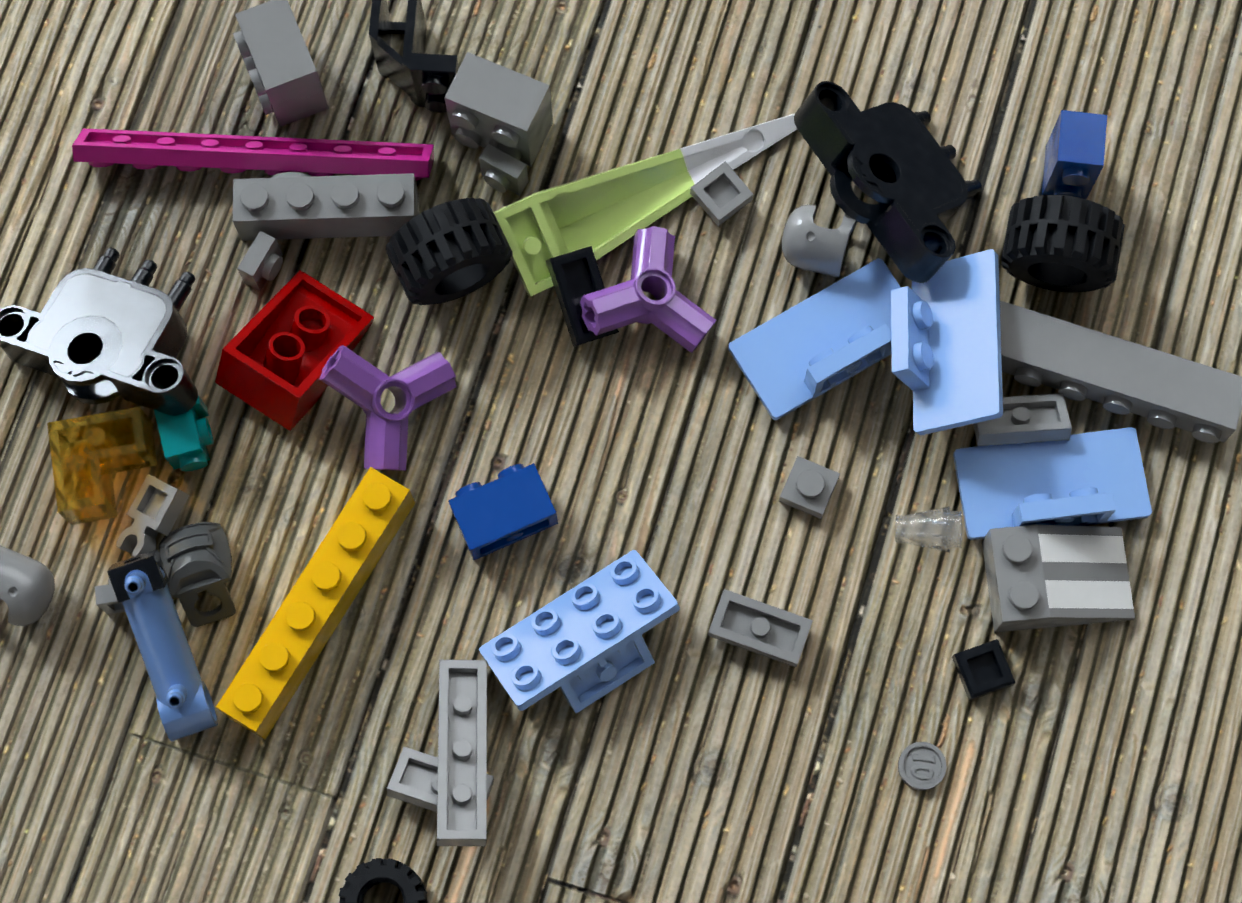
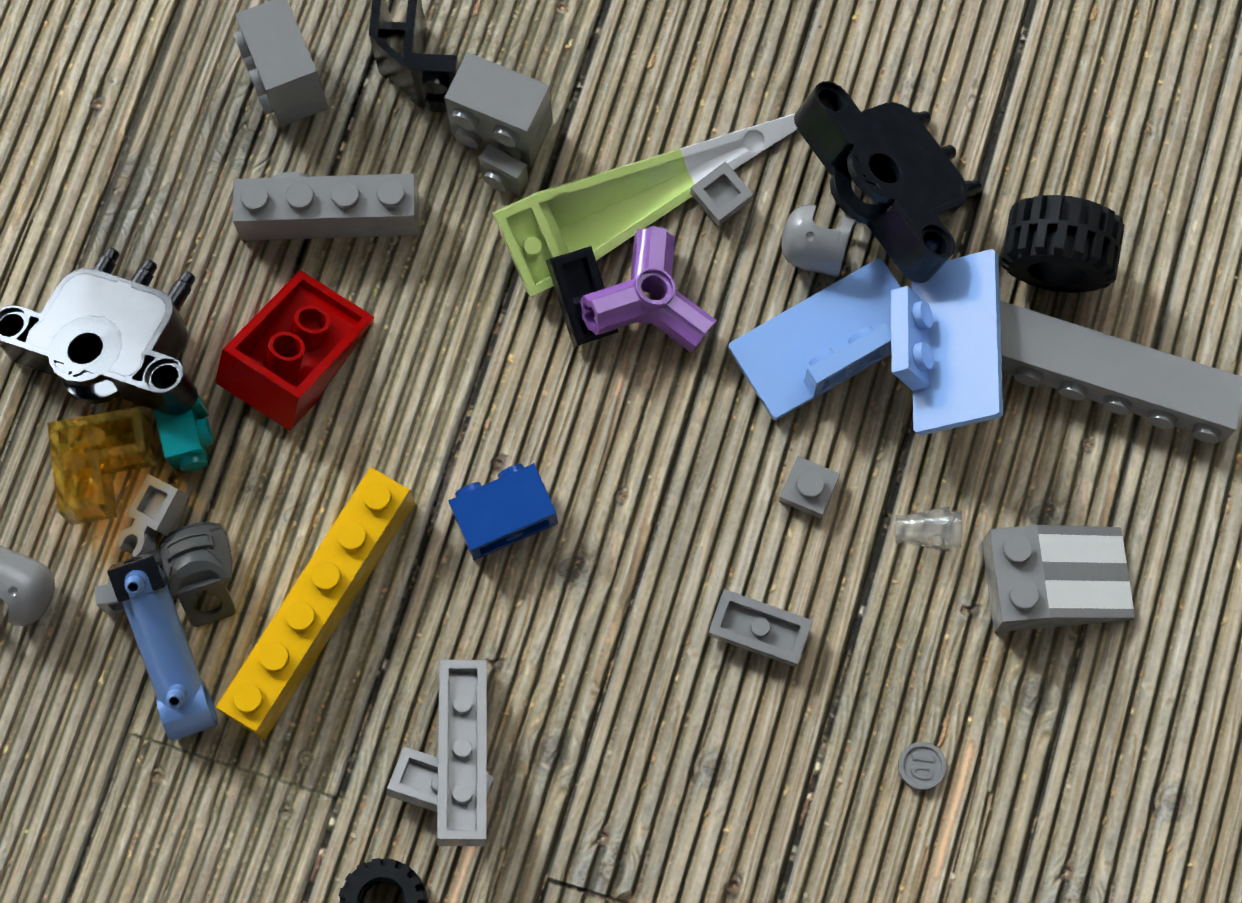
(239, 153): dark pink plate -> none
(261, 261): light grey plate -> none
(363, 385): medium lavender piece -> none
(448, 251): black tyre -> none
(583, 638): light blue bracket -> none
(983, 669): black tile -> none
(1027, 421): light grey plate -> none
(1053, 482): light blue bracket -> none
(1074, 154): blue brick -> none

